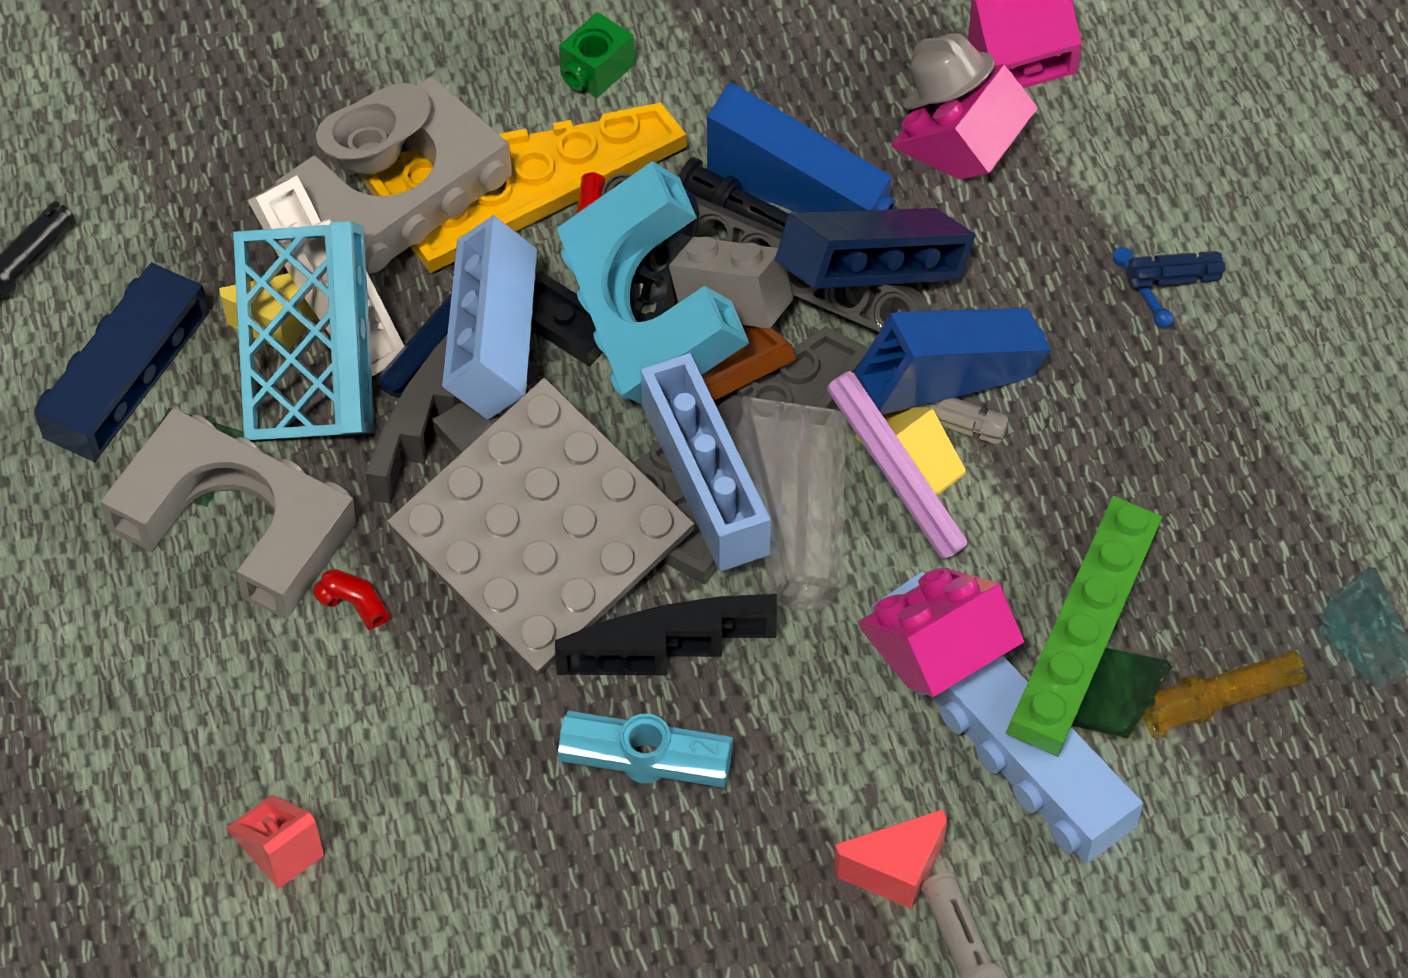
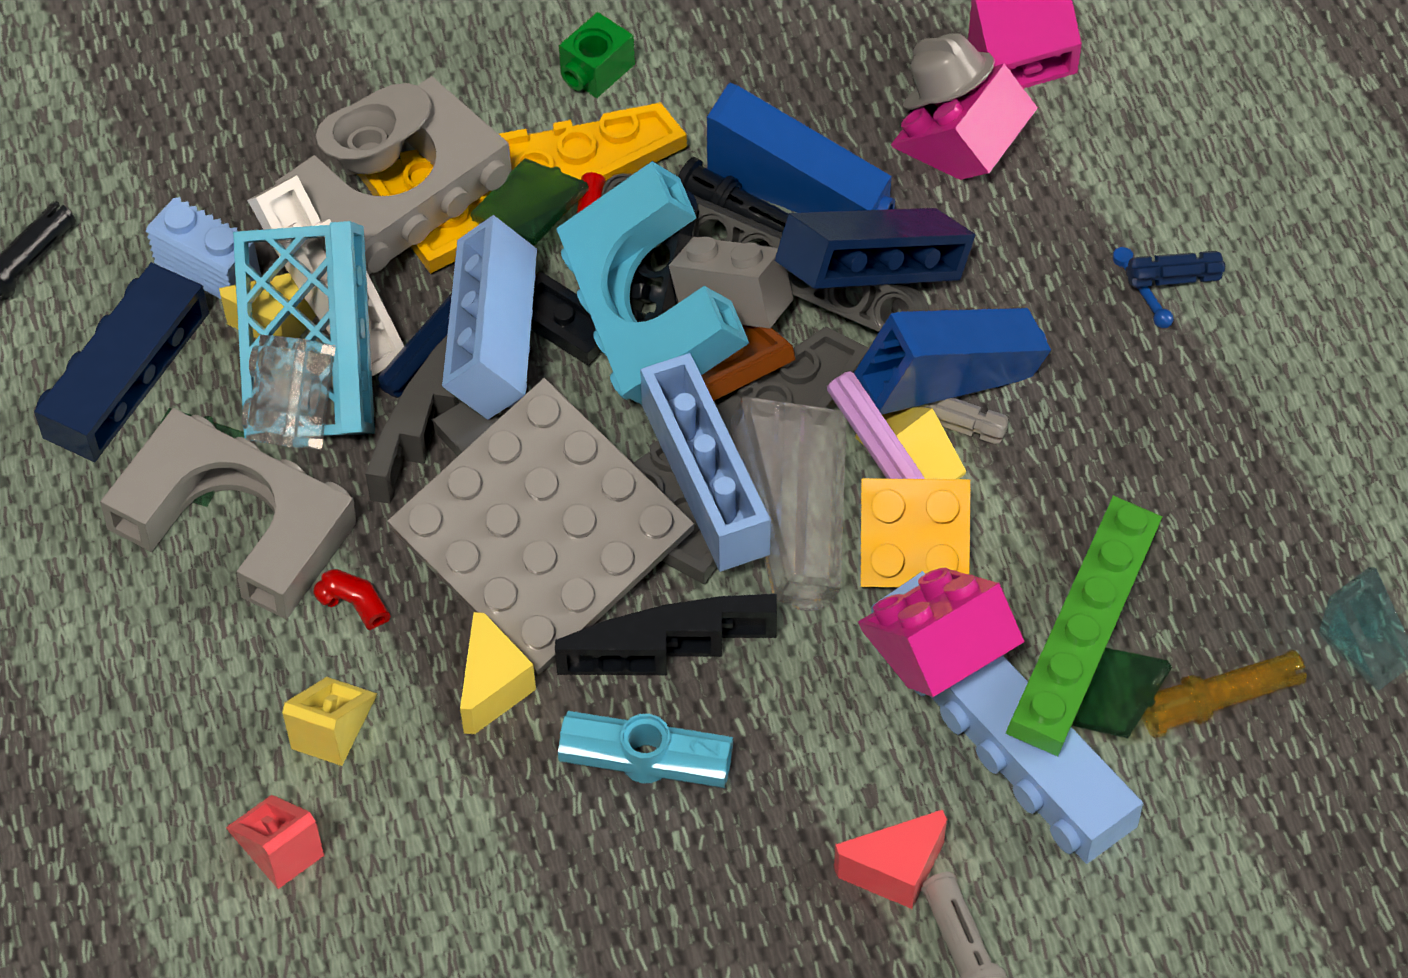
(196, 246): none -> light blue brick
(288, 391): none -> clear slope
(327, 719): none -> light yellow slope
(494, 675): none -> light yellow slope
(532, 199): none -> clear green piece
(913, 528): none -> yellow plate

